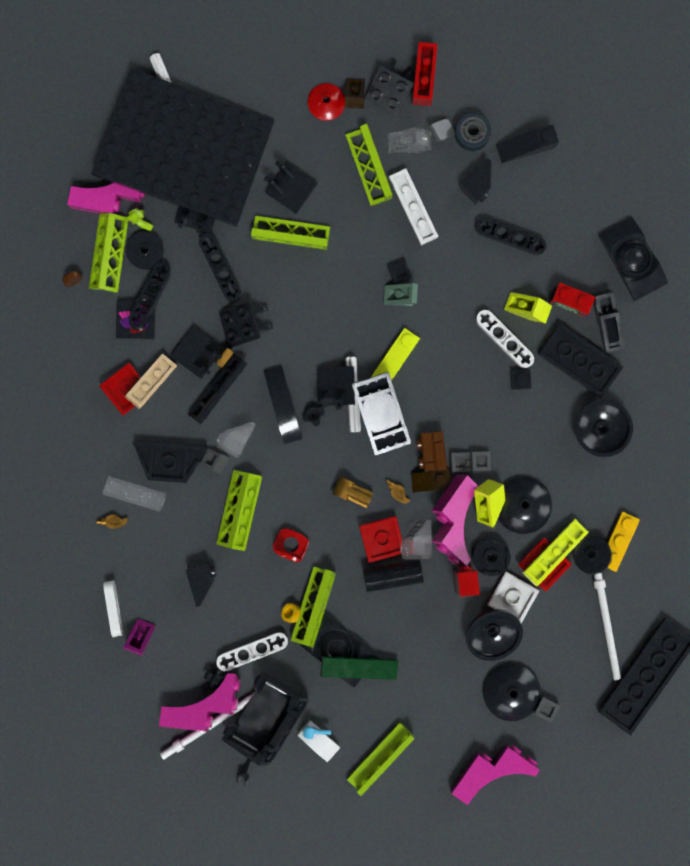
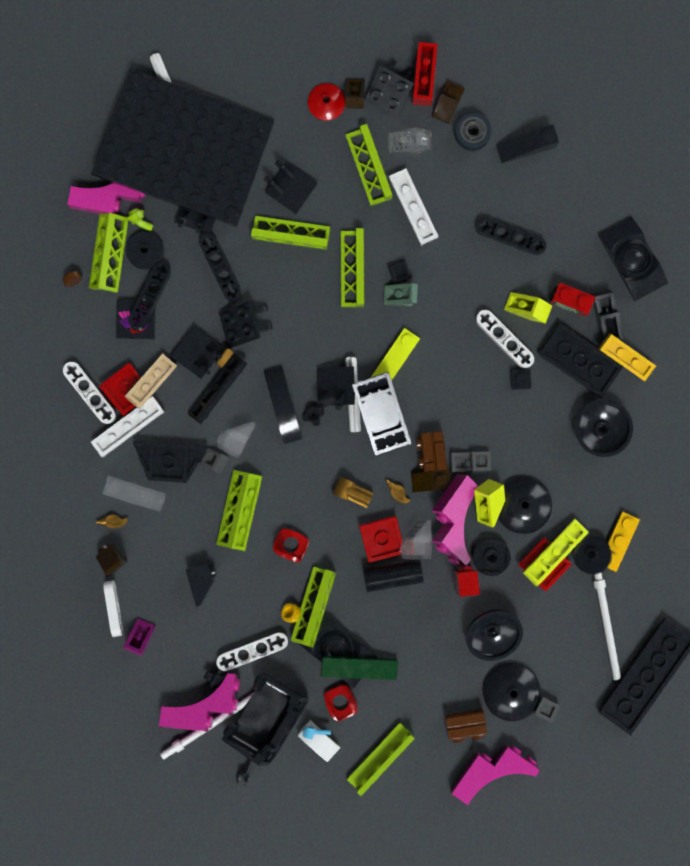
(91, 391): none -> white beam
(110, 559): none -> dark brown slope
(127, 427): none -> white plate
(350, 710): none -> red piece
(359, 233): none -> lime fence
(442, 130): slope -> none
(448, 102): none -> dark brown slope
(466, 725): none -> reddish brown brick
(478, 184): black slope -> none
(513, 596): white tile -> none
(627, 357): none -> yellow plate

